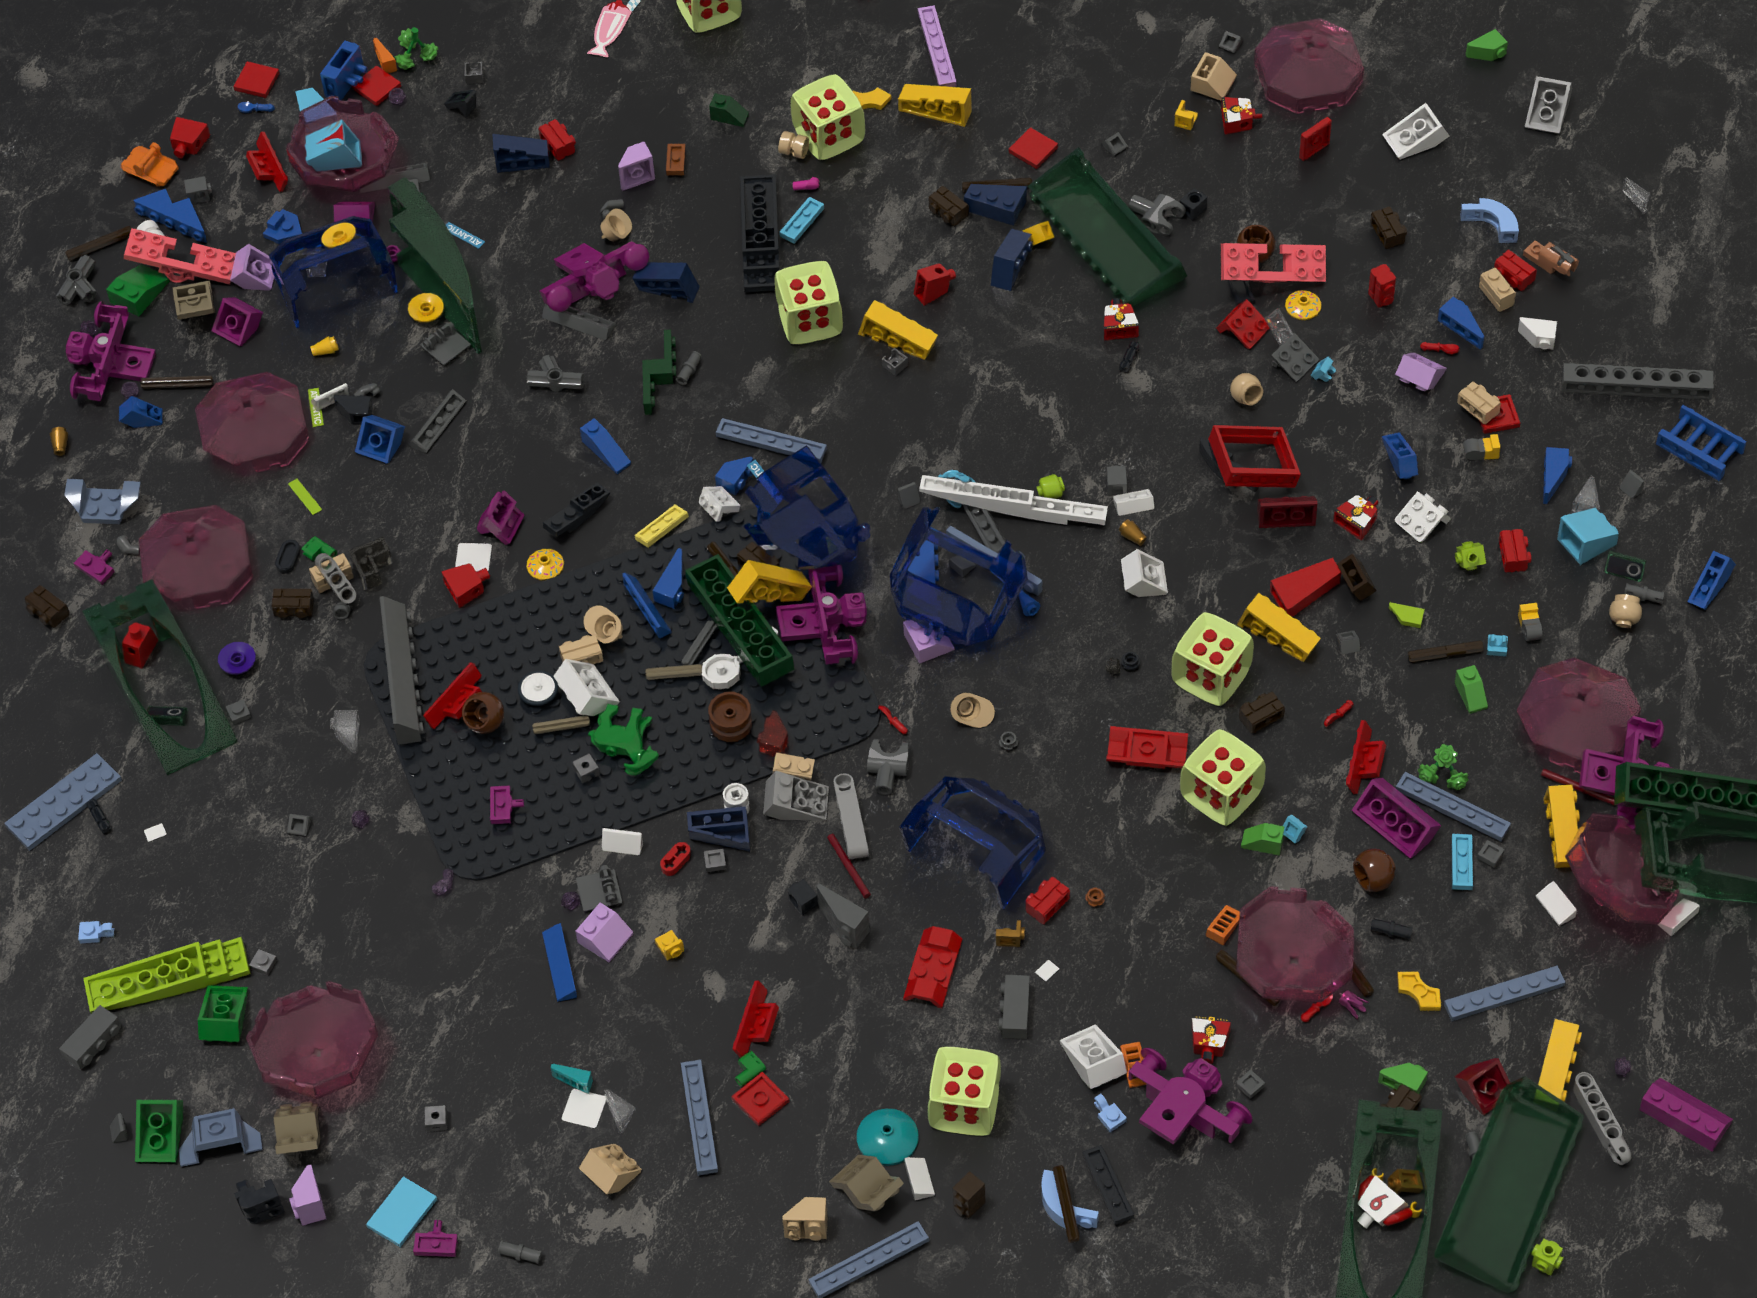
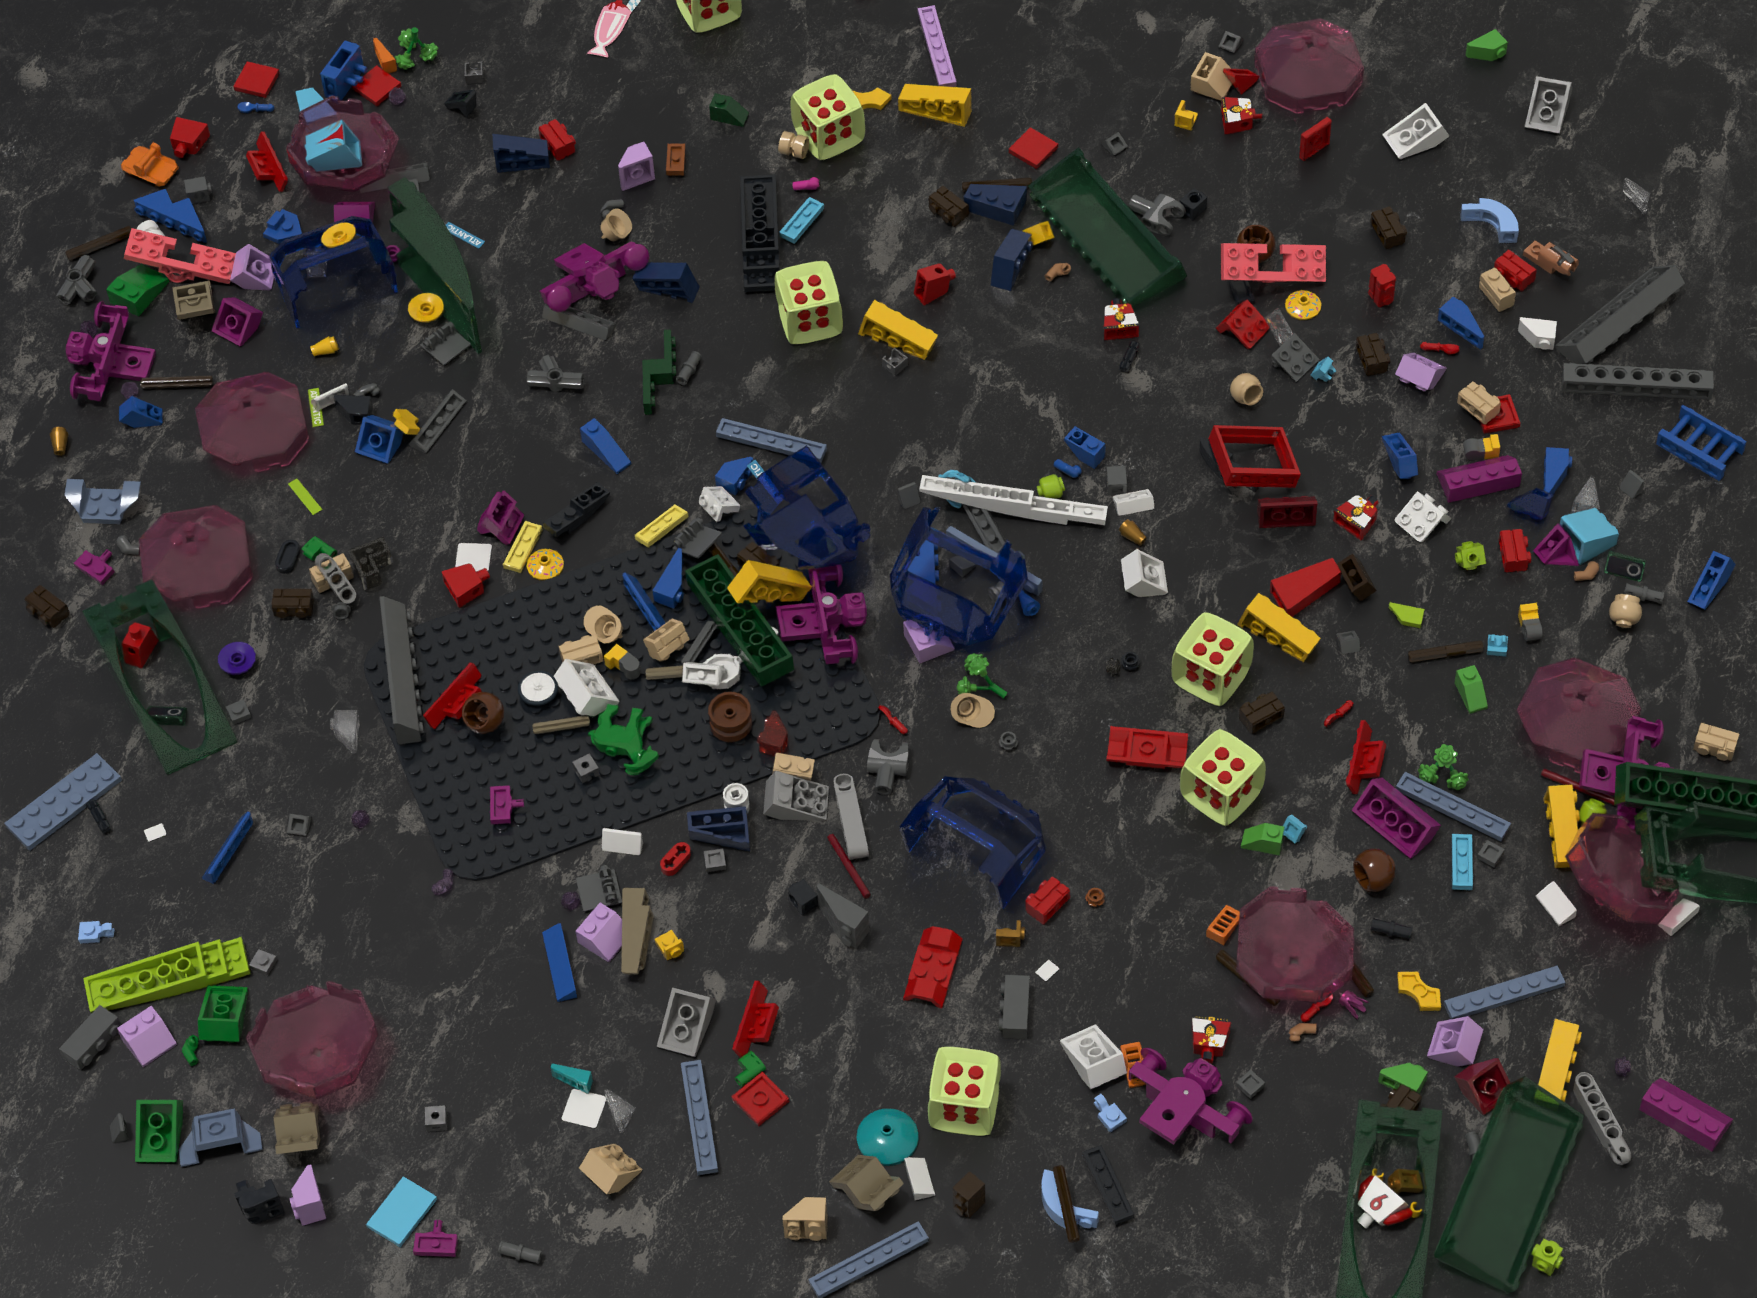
(146, 1036): none -> lavender slope
(189, 1050): none -> green arm
(228, 848): none -> blue slope
(406, 421): none -> yellow tile
(522, 547): none -> light yellow tile
(623, 661): none -> leg
(636, 929): none -> dark tan wedge
(666, 640): none -> tan brick
(685, 1021): none -> light grey slope
(696, 538): none -> dark grey hinge
(702, 673): none -> white slope
(977, 665): none -> bright green plant
(994, 592): none -> flat silver wheel
(1056, 270): none -> medium nougat arm
(1067, 469): none -> blue arm
(1085, 447): none -> blue slope
(1241, 78): none -> red slope
(1301, 1028): none -> medium nougat arm
(1372, 354): none -> dark brown brick
(1455, 1041): none -> lavender slope
(1480, 478): none -> magenta slope
(1533, 503): none -> clear blue slope
(1557, 548): none -> magenta slope
(1589, 573): none -> medium nougat arm
(1590, 807): none -> lime head
(1620, 314): none -> dark grey slope
(1716, 742): none -> tan brick

